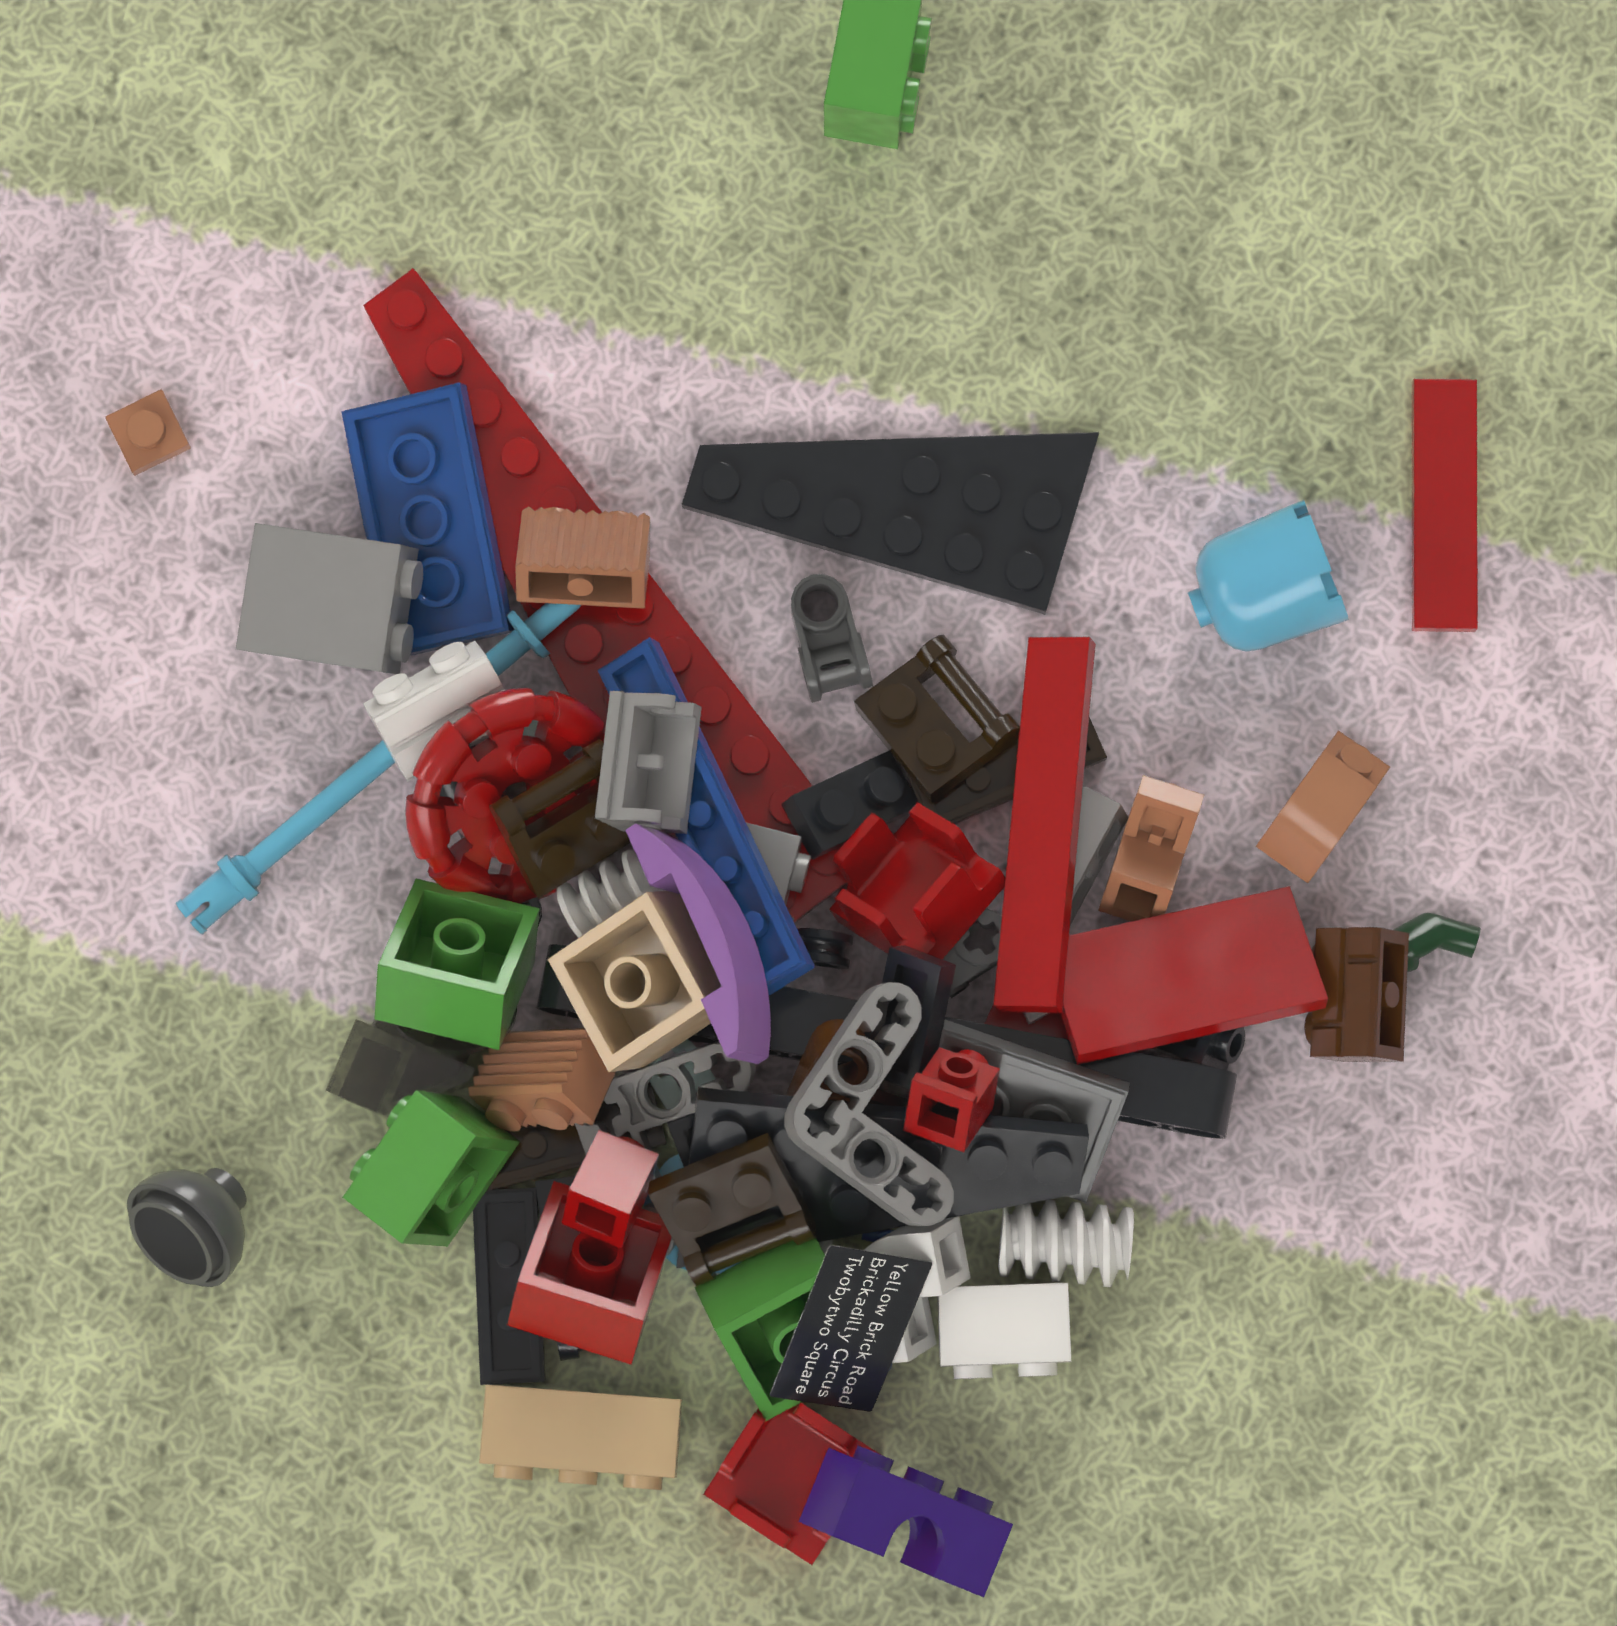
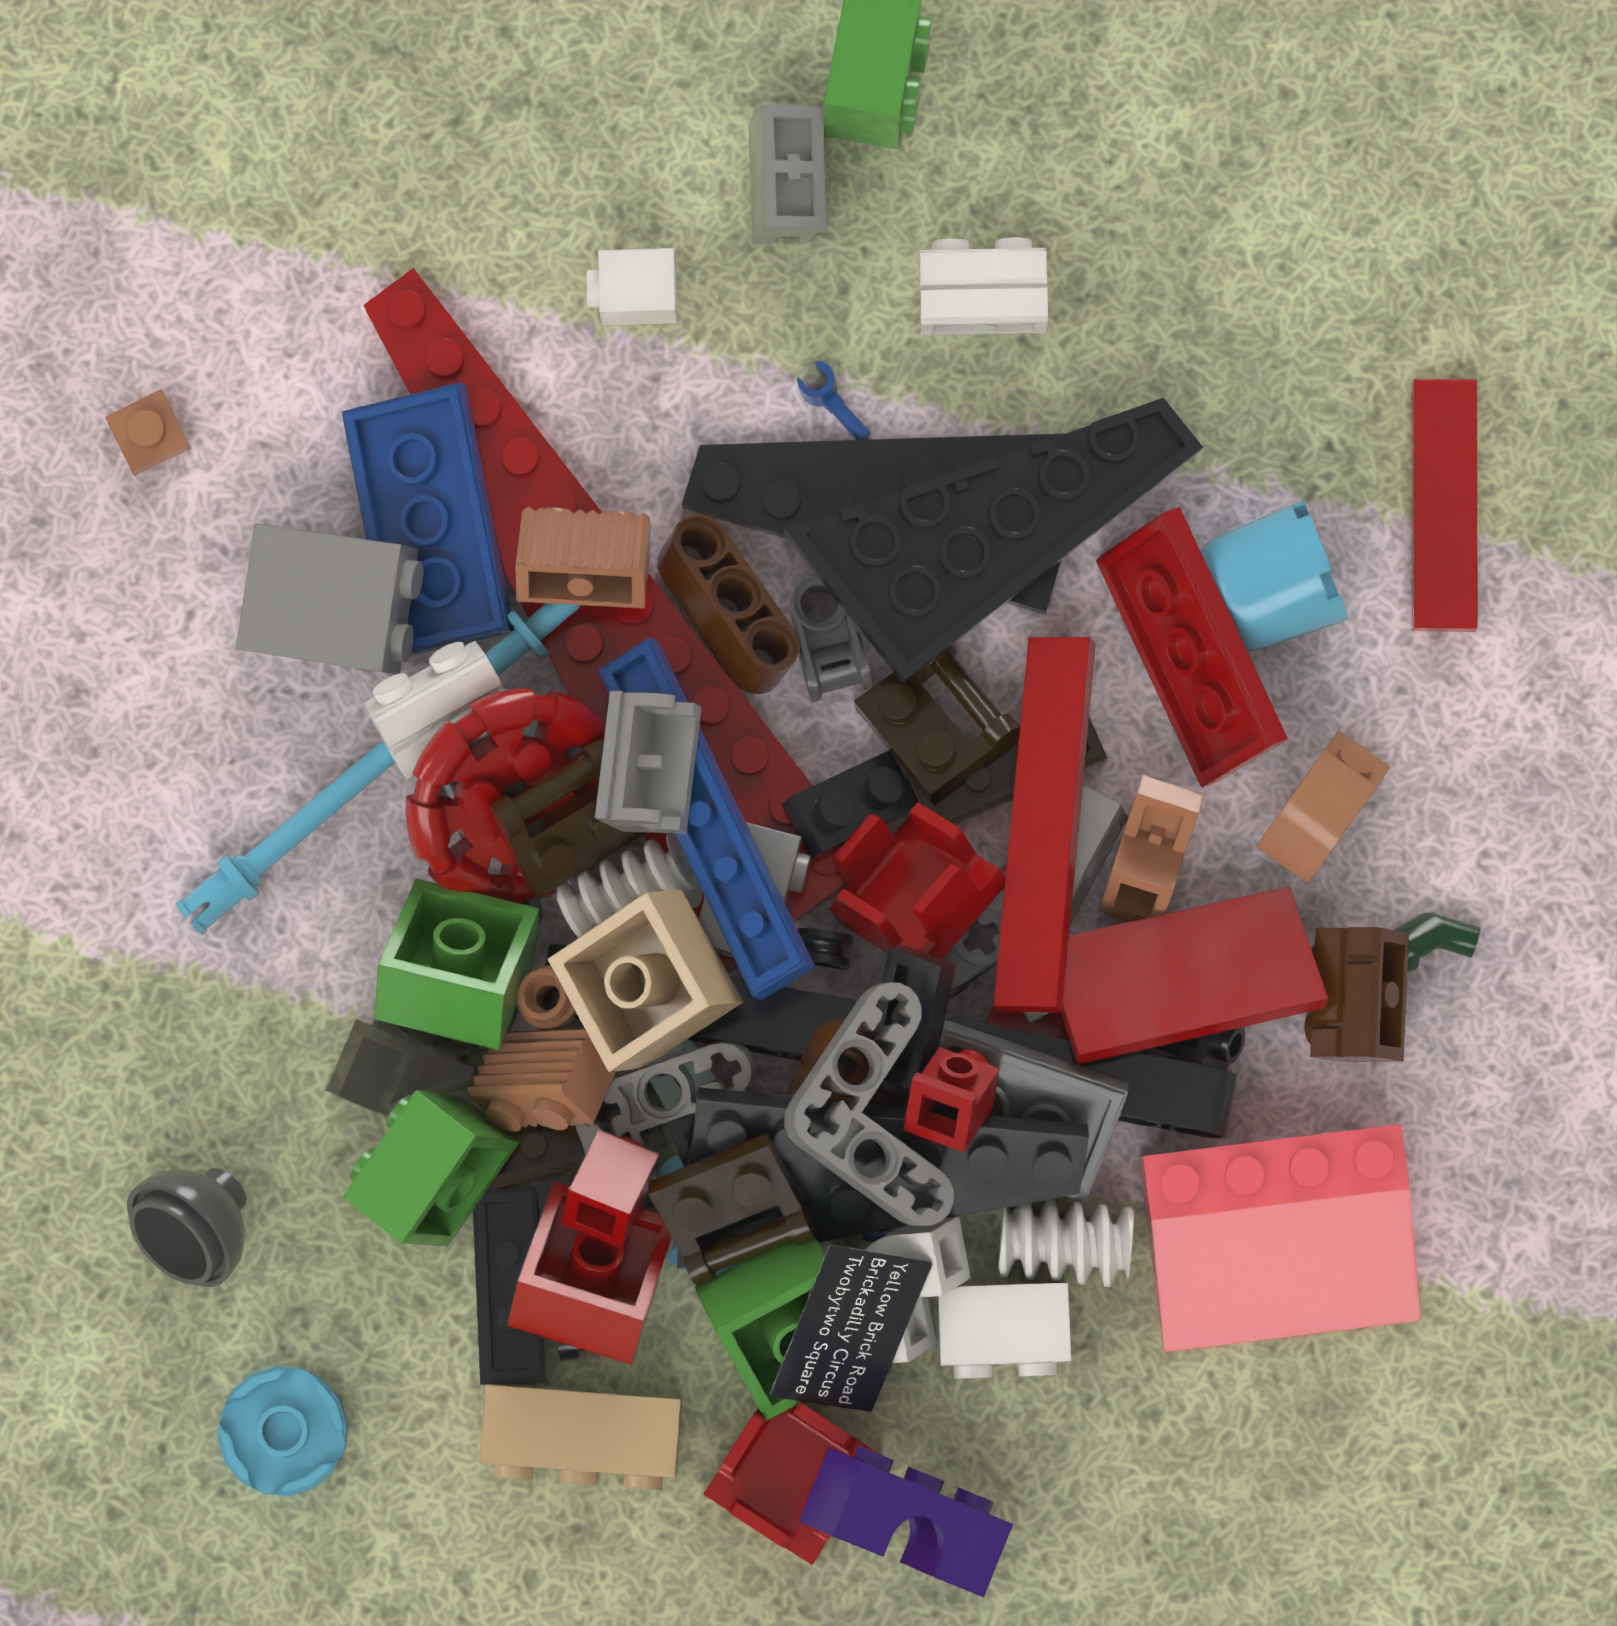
(307, 1429): none -> medium azure tile
(531, 998): none -> nougat plate
(634, 286): none -> white brick
(729, 576): none -> reddish brown beam
(741, 1004): medium lavender slope -> none
(787, 173): none -> light grey hinge
(833, 402): none -> blue hand
(964, 543): none -> black wing
(983, 288): none -> white brick
(1191, 648): none -> red tile
(1281, 1237): none -> coral slope

